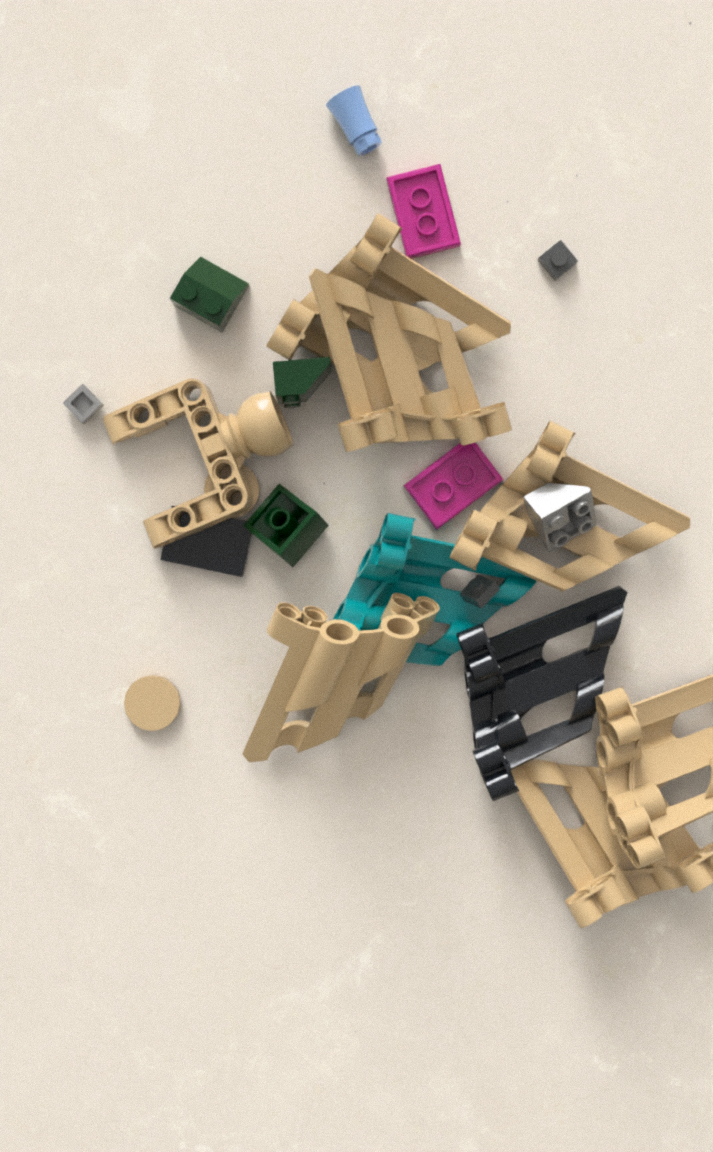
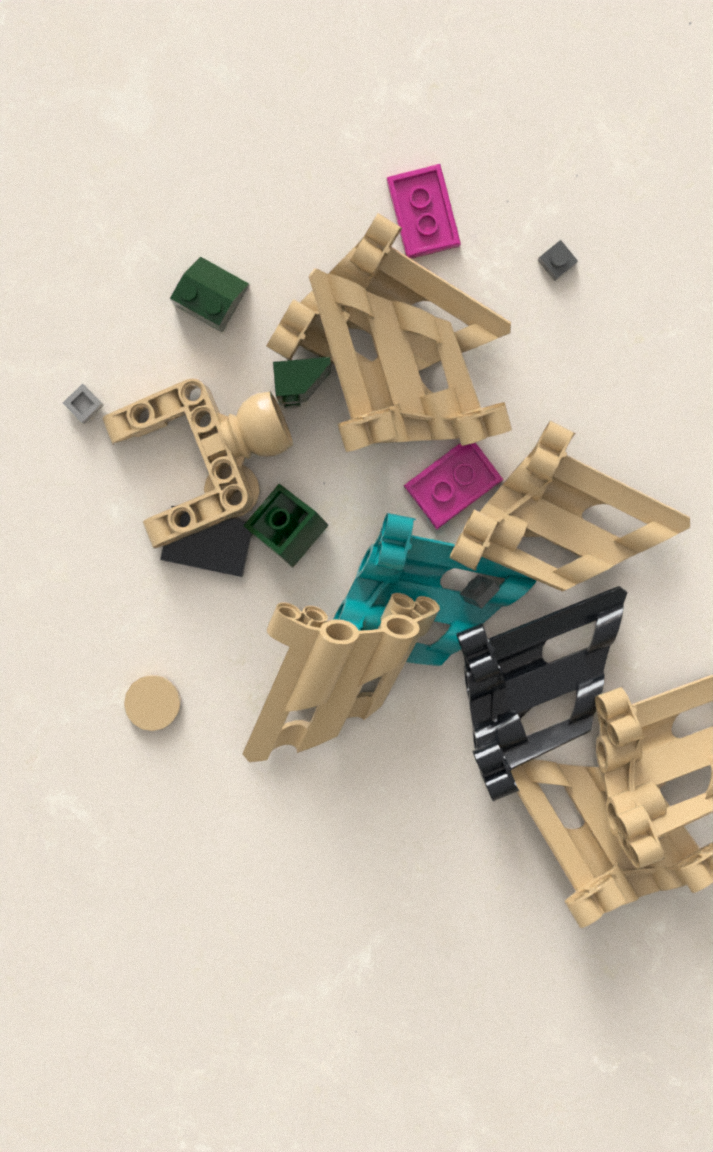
(355, 120): light blue plant -> none
(560, 513): light grey slope -> none

